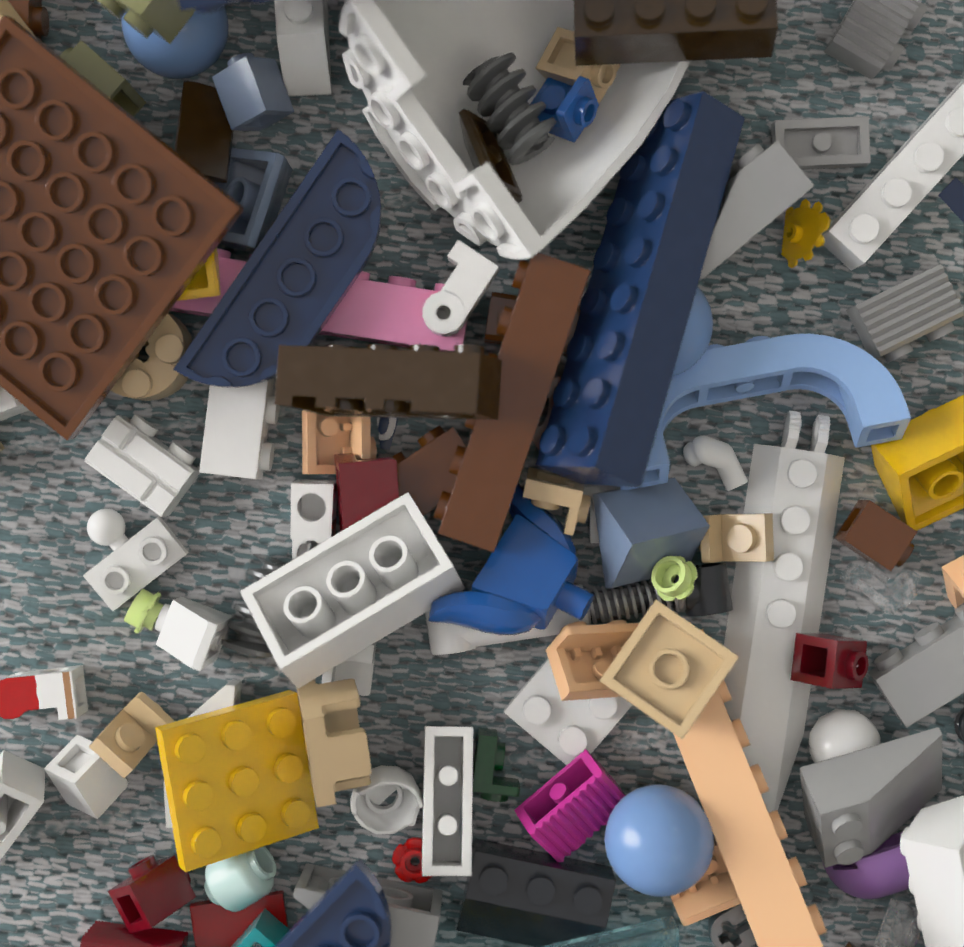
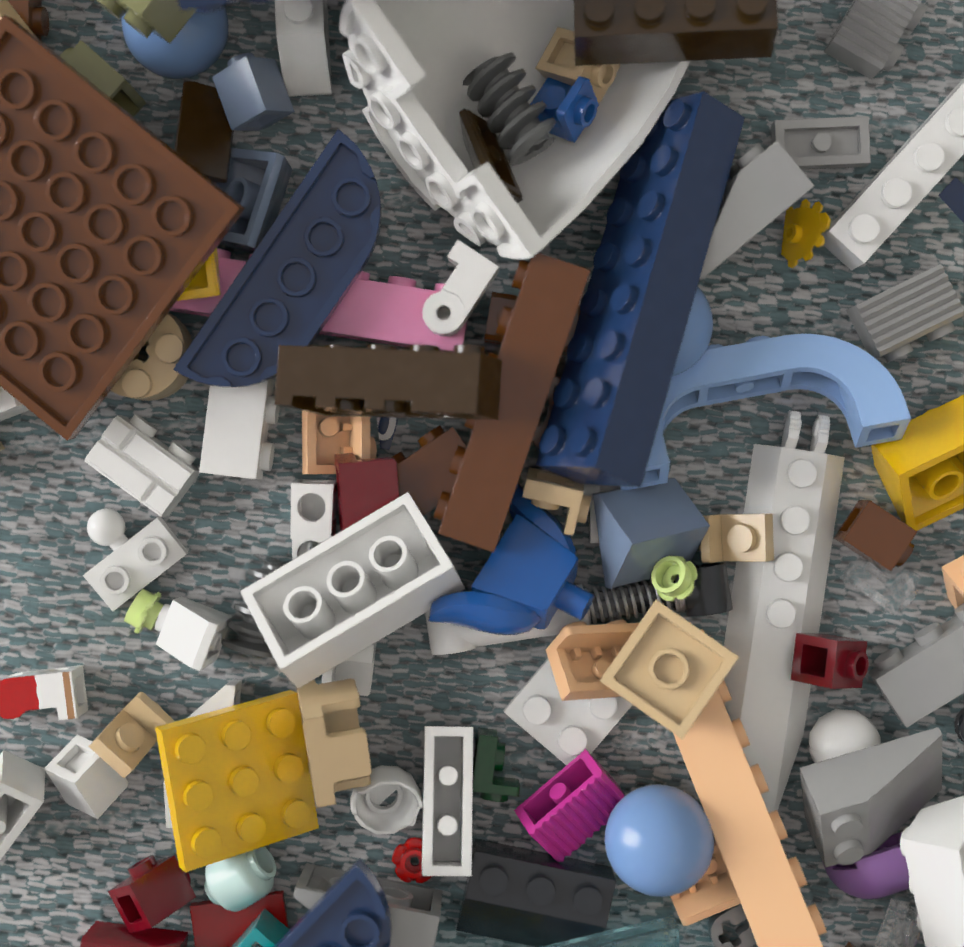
(717, 455): white arm -> none

